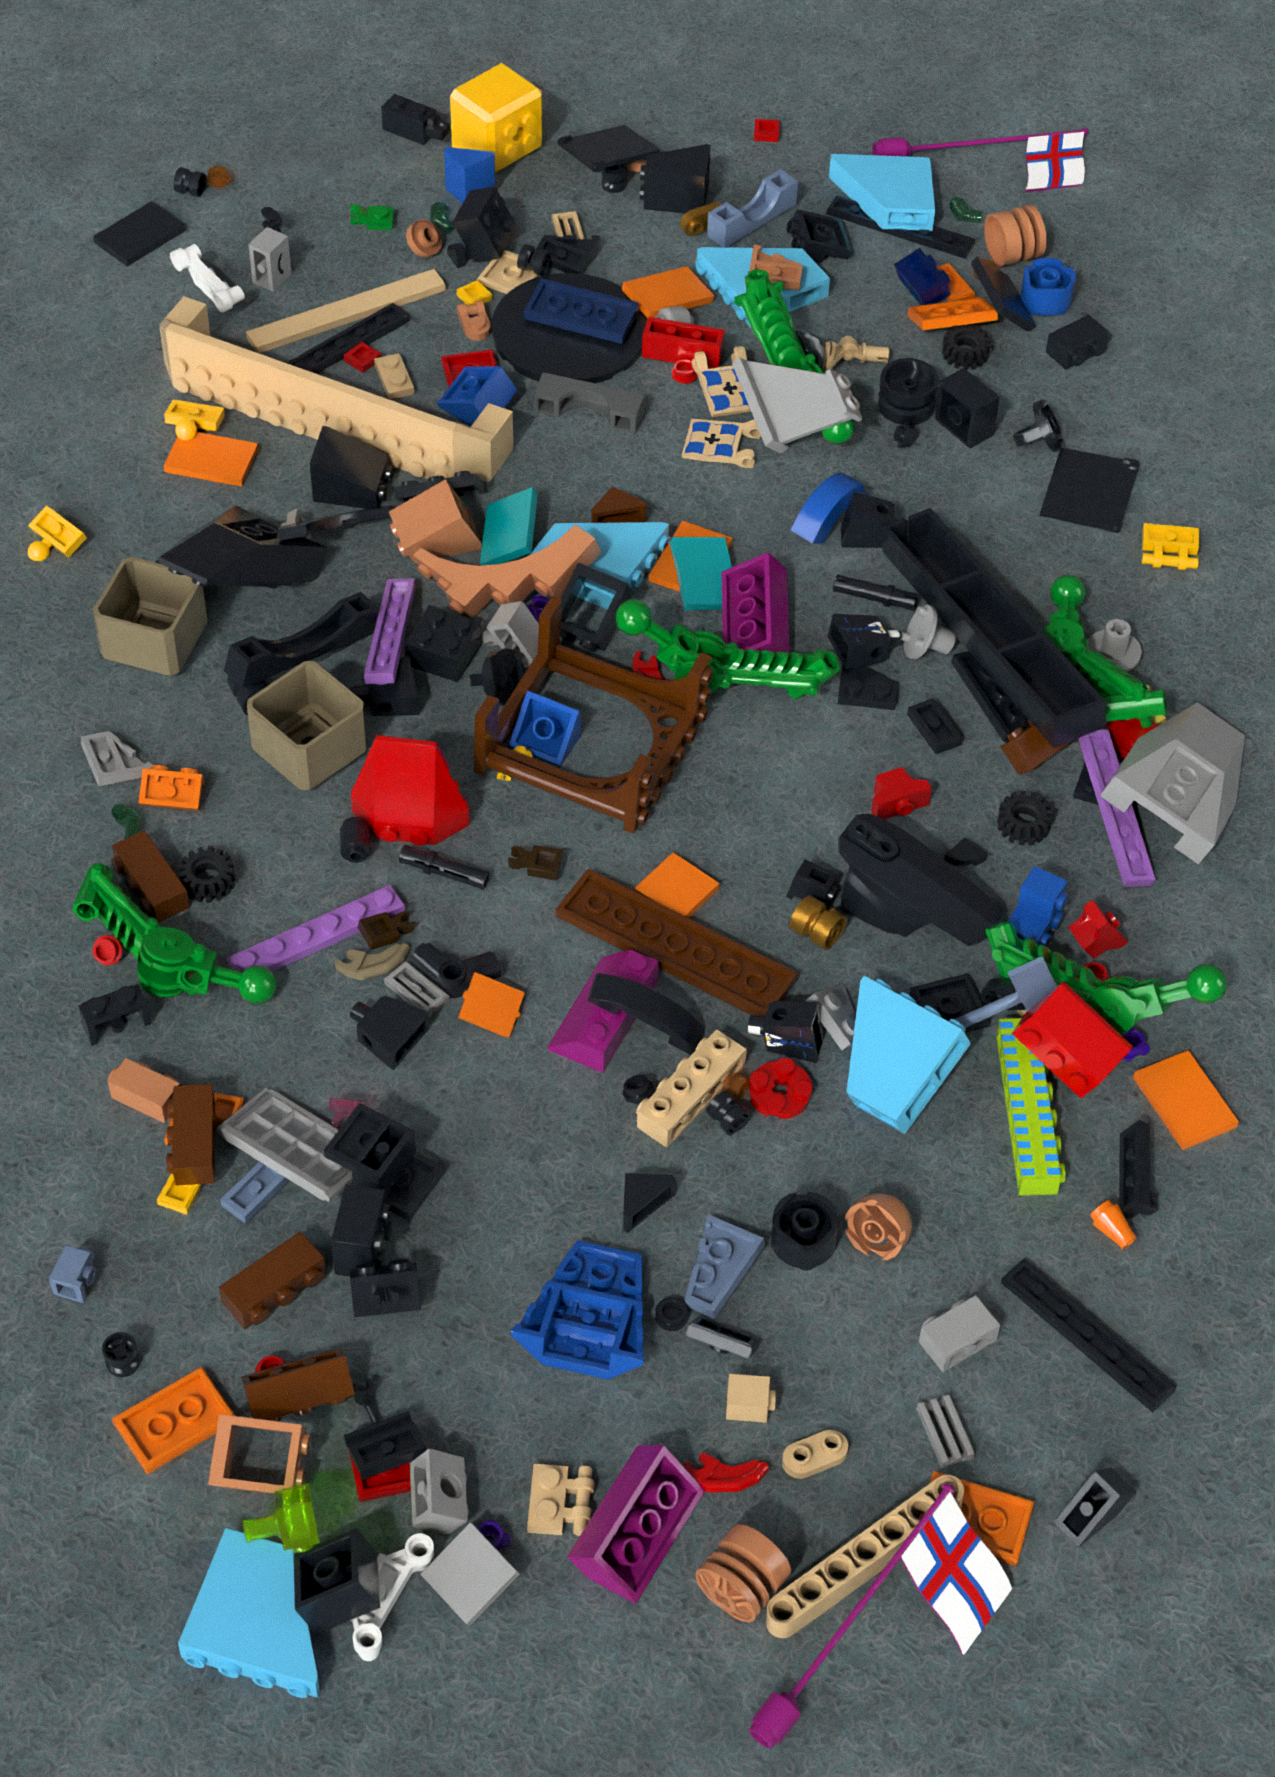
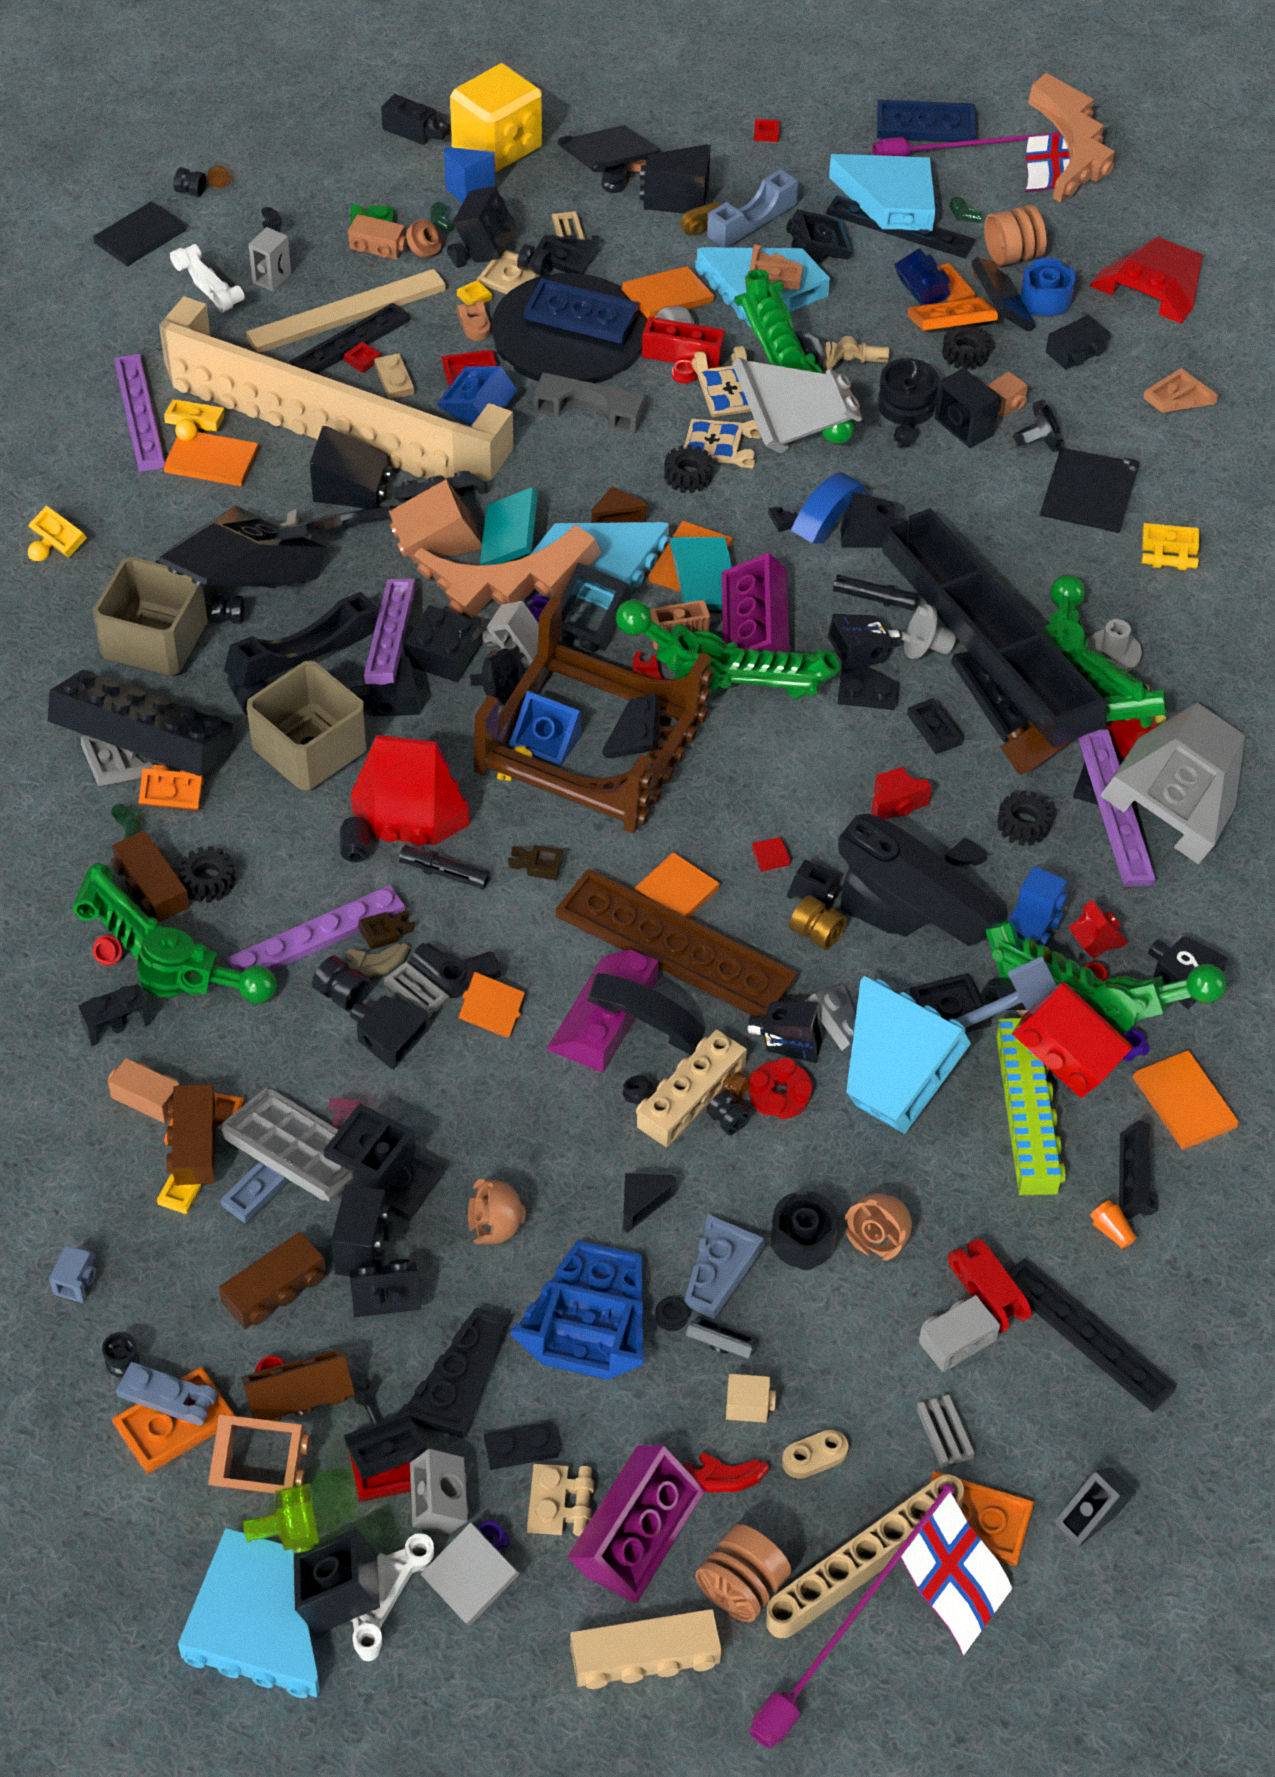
(139, 412): none -> medium lavender tile
(140, 722): none -> black brick
(166, 1393): none -> sand blue plate
(227, 609): none -> black wheel
(341, 983): none -> black wheel
(377, 237): none -> nougat brick
(455, 1384): none -> black wing
(495, 1206): none -> nougat cylinder
(520, 1445): none -> black plate
(636, 728): none -> black wing
(645, 1649): none -> tan brick
(688, 479): none -> black tyre
(691, 614): none -> nougat brick
(770, 854): none -> red tile
(782, 519): none -> black tile
(926, 120): none -> dark blue plate
(990, 1282): none -> red piece
(1011, 393): none -> nougat brick
(1072, 116): none -> nougat arch
(1157, 270): none -> red wedge
(1178, 961): none -> black torso
(1179, 392): none -> nougat wing

